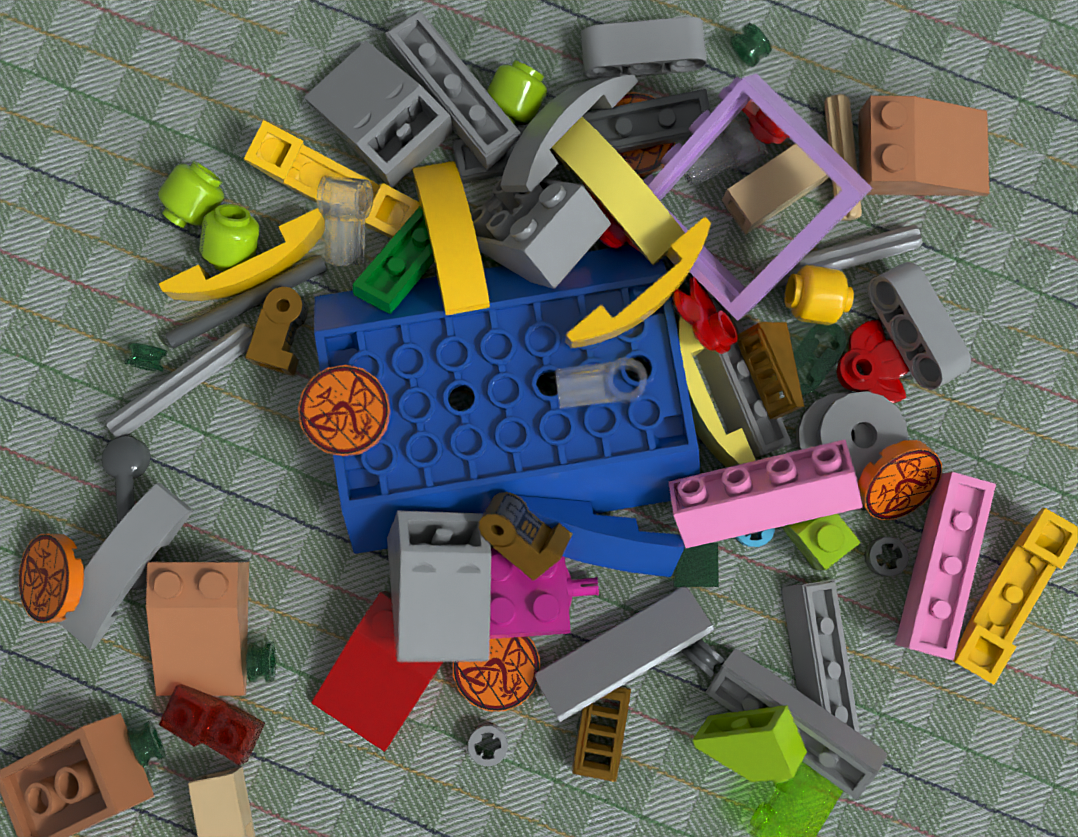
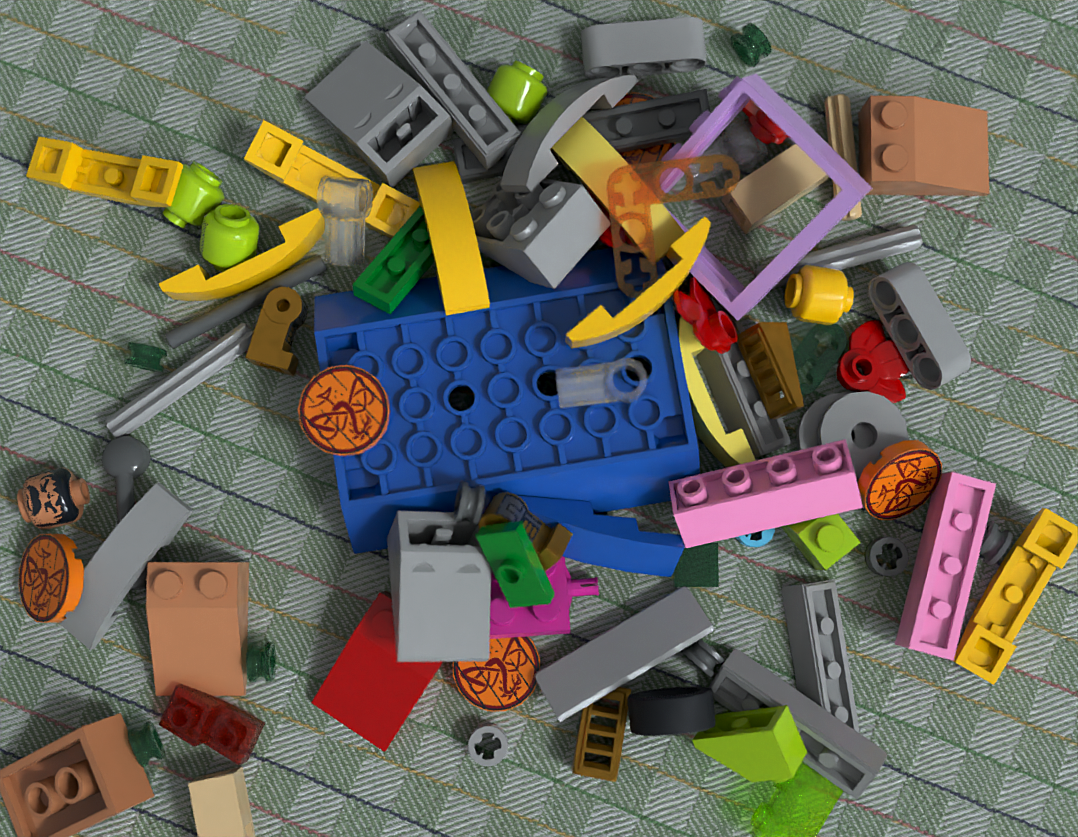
(53, 498): none -> head
(105, 175): none -> yellow slope
(469, 502): none -> dark grey bush
(515, 564): none -> green plate
(652, 194): none -> clear orange beam
(671, 711): none -> black tyre
(994, 543): none -> dark grey bush

